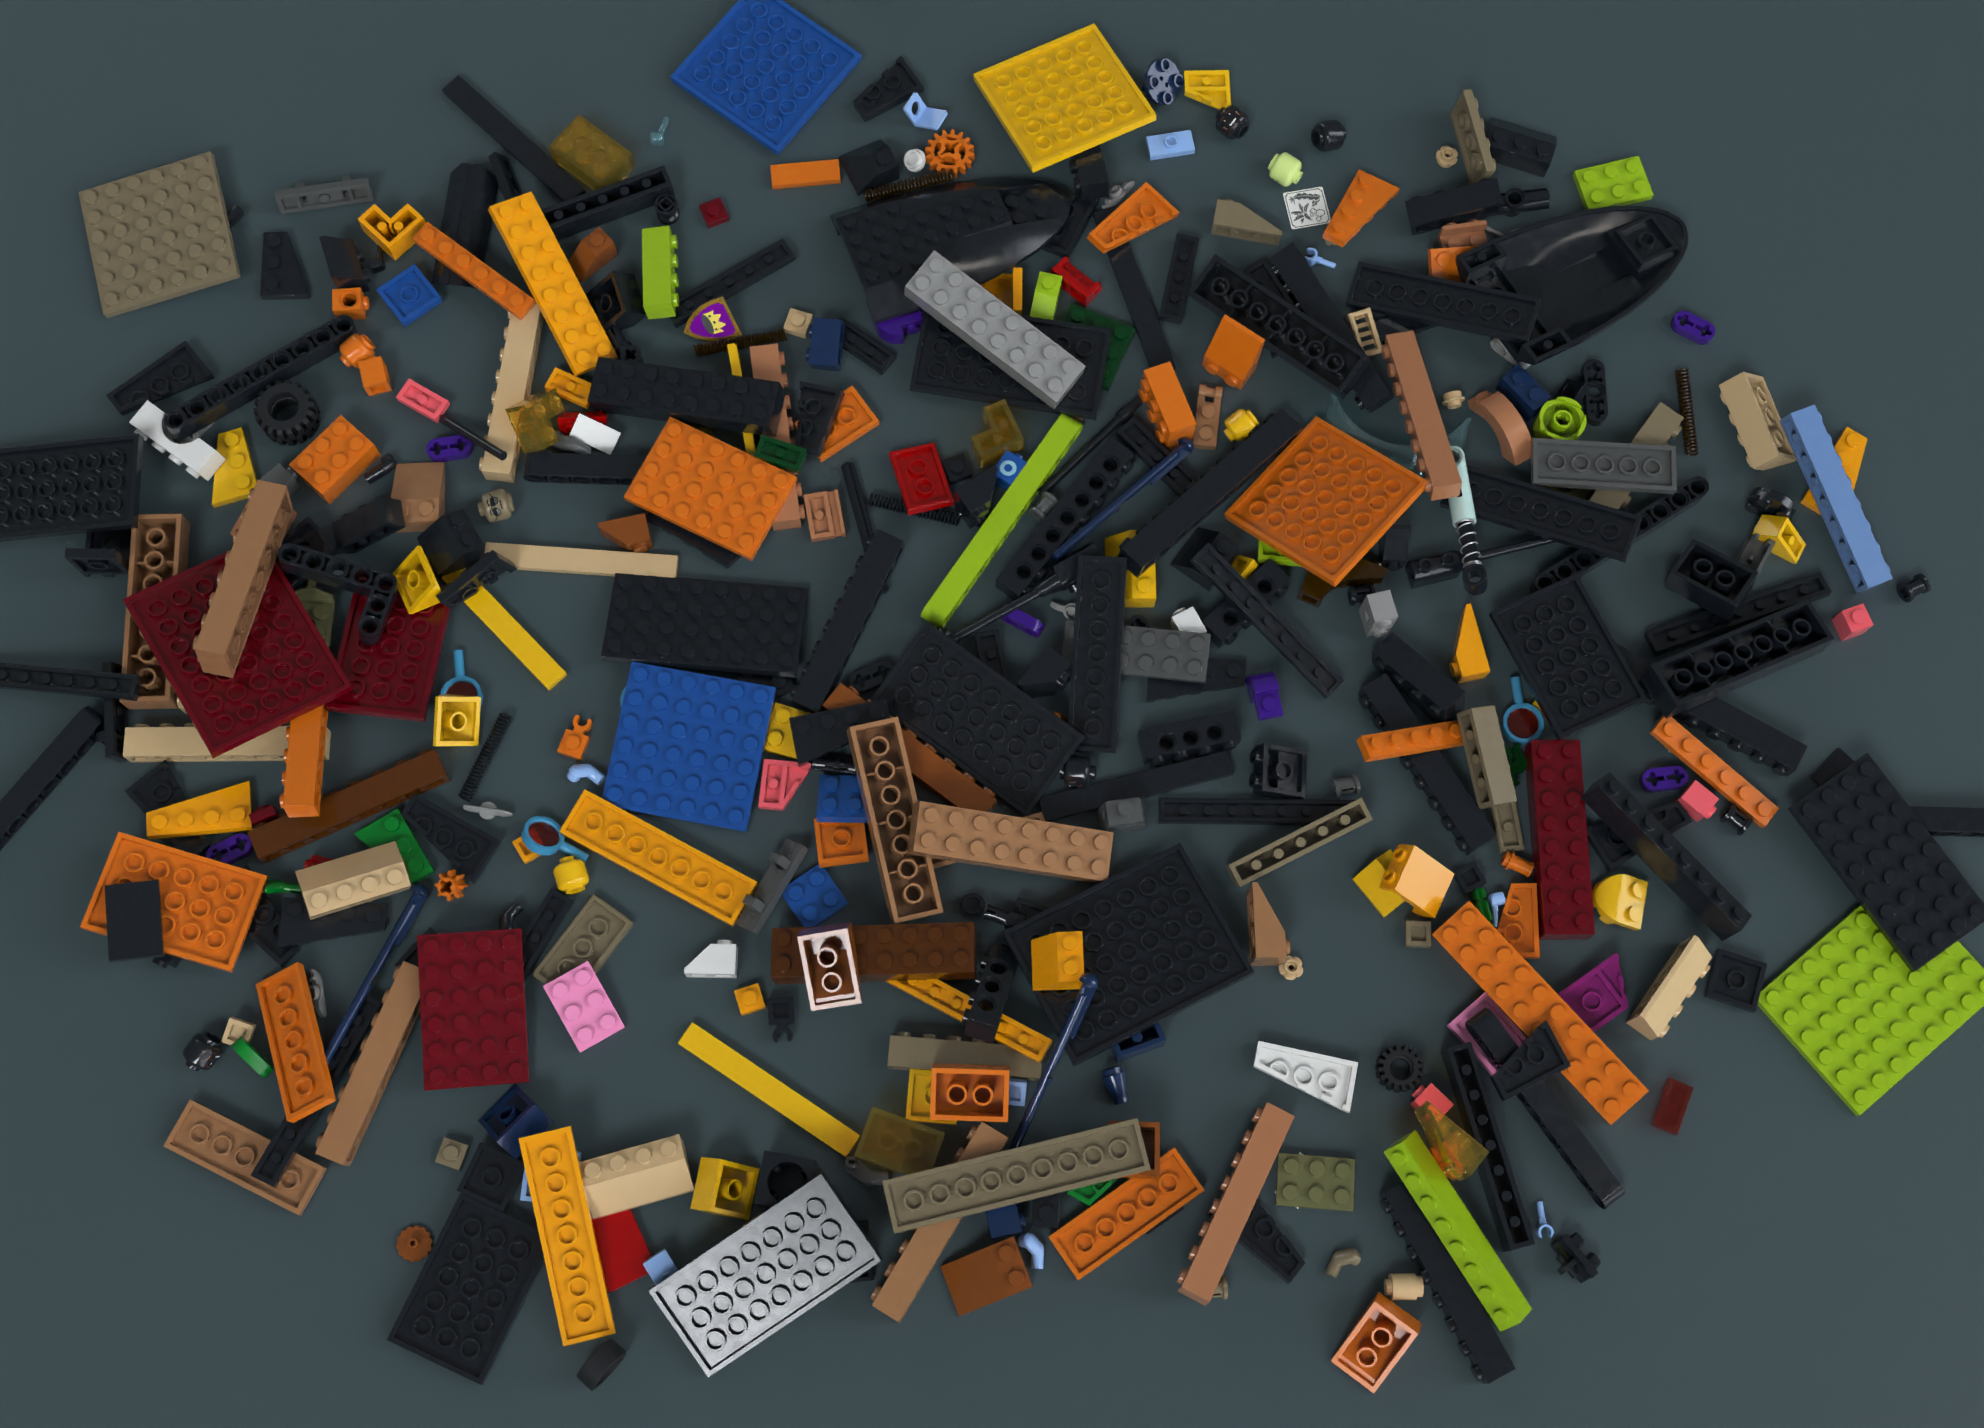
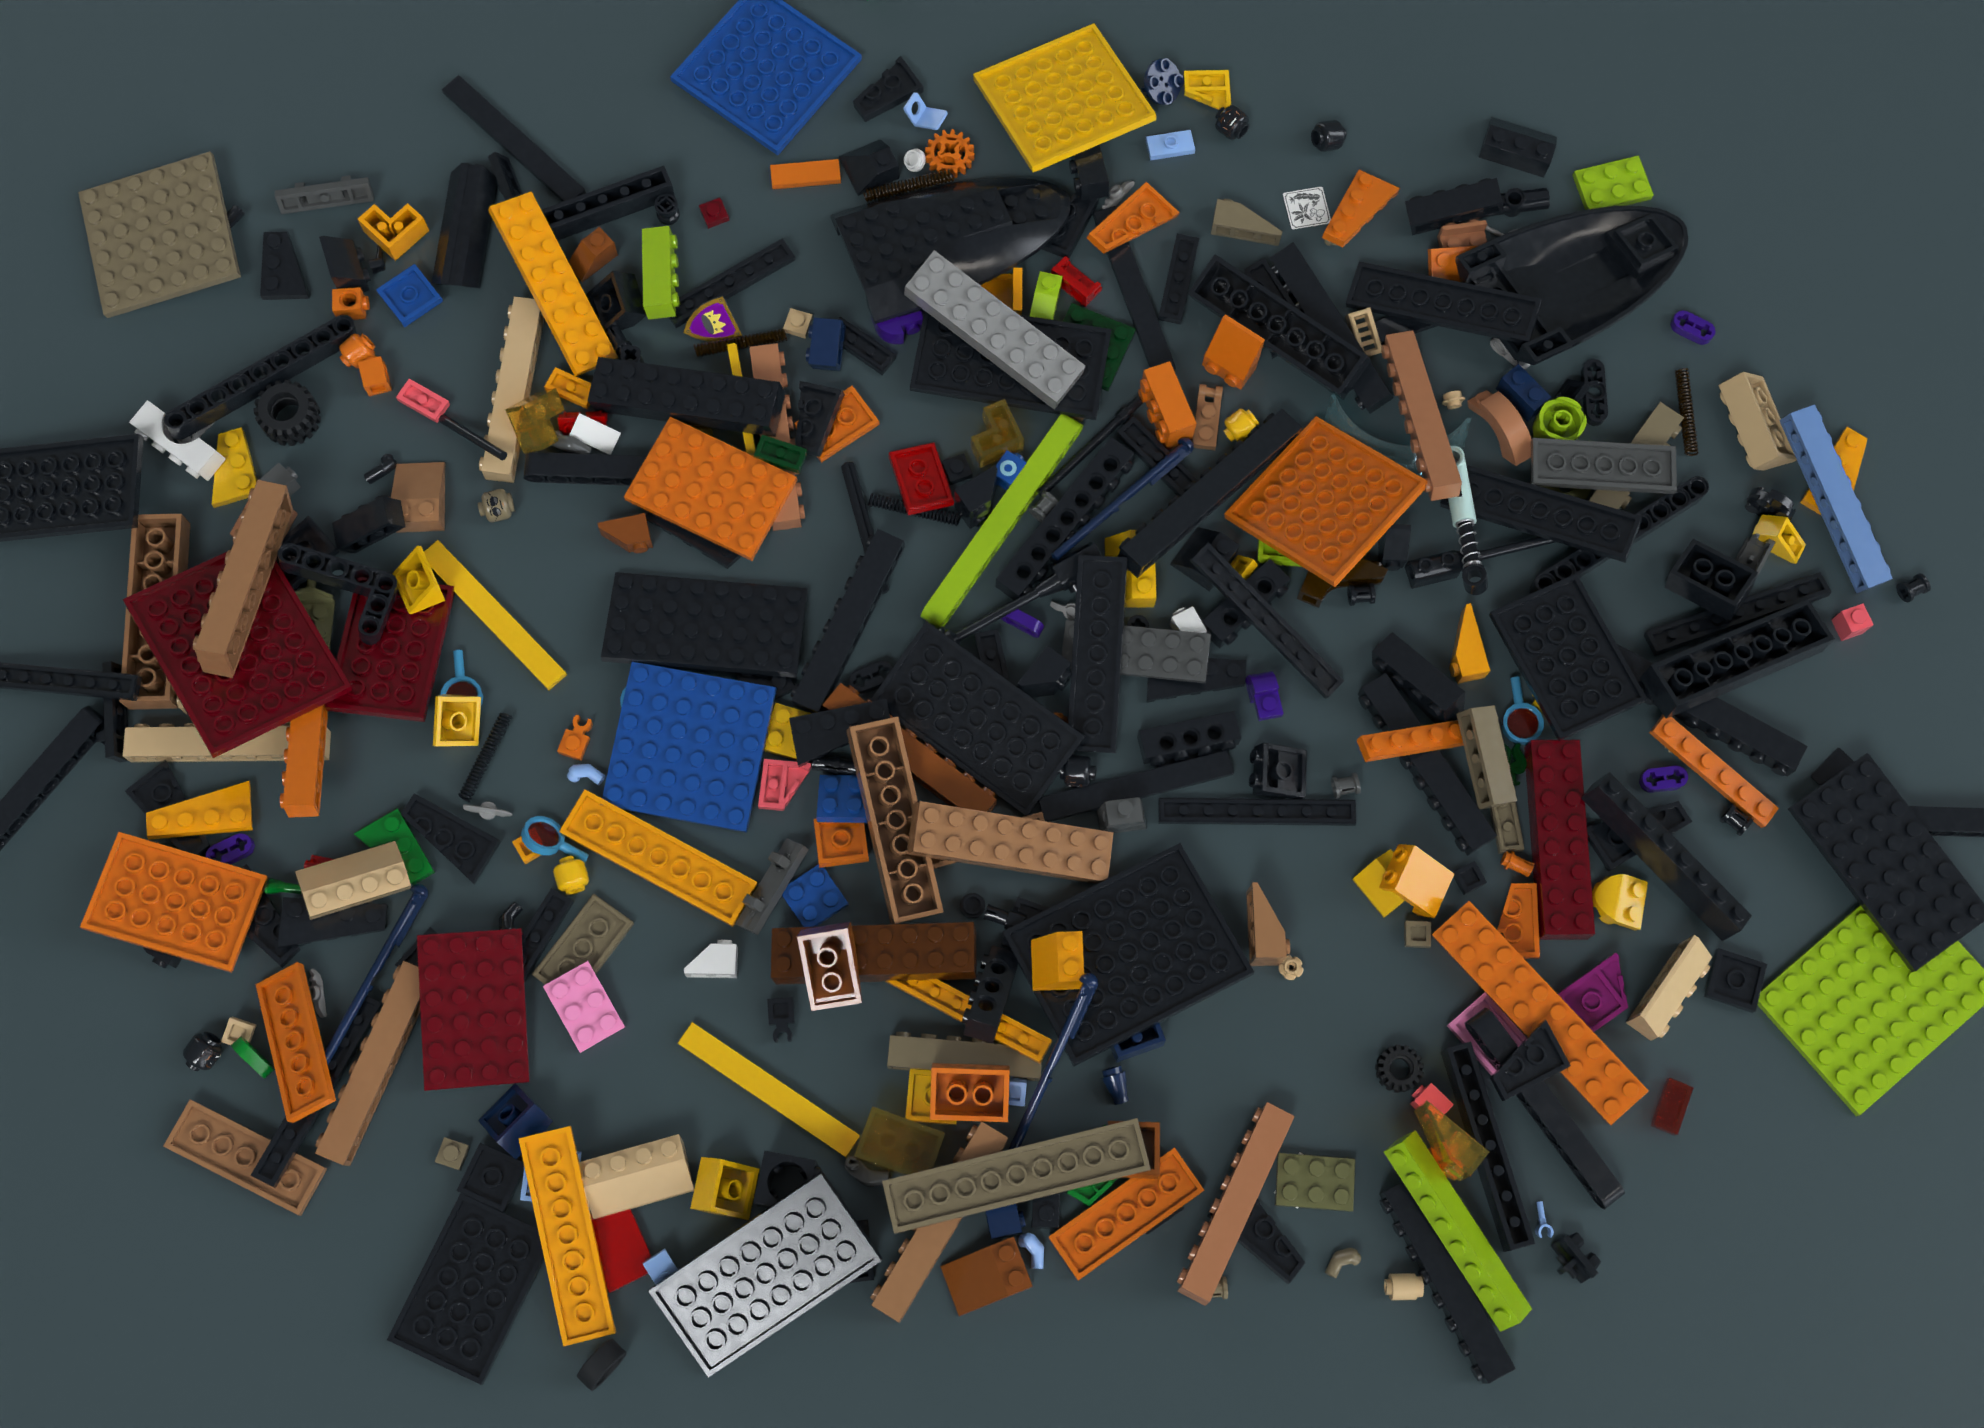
(97, 558): black bracket -> none
(134, 921): black tile -> none
(165, 377): black wing -> none
(264, 814): dark red plate -> none
(335, 459): orange brick -> none
(350, 805): reddish brown brick -> none
(414, 1243): dark orange piece -> none
(449, 448): dark purple beam -> none
(451, 543): black slope -> none
(451, 885): orange gear -> none
(474, 271): orange plate -> none
(483, 572): black wing -> none
(586, 560): tan tile -> none
(591, 154): clear yellow brick -> none
(658, 137): clear light blue hand -> none
(749, 999): light orange plate -> none
(824, 515): nougat plate -> none
(1285, 169): yellowish green head -> none
(1299, 843): dark tan brick -> none
(1313, 1073): white wing -> none
(1316, 259): light blue hand -> none
(1376, 1342): orange slope -> none
(1378, 613): light grey brick -> none
(1444, 161): tan plate -> none
(1472, 138): dark tan plate -> none
(1479, 896): green axle -> none
(1495, 900): light blue hand -> none
(1698, 801): coral brick -> none

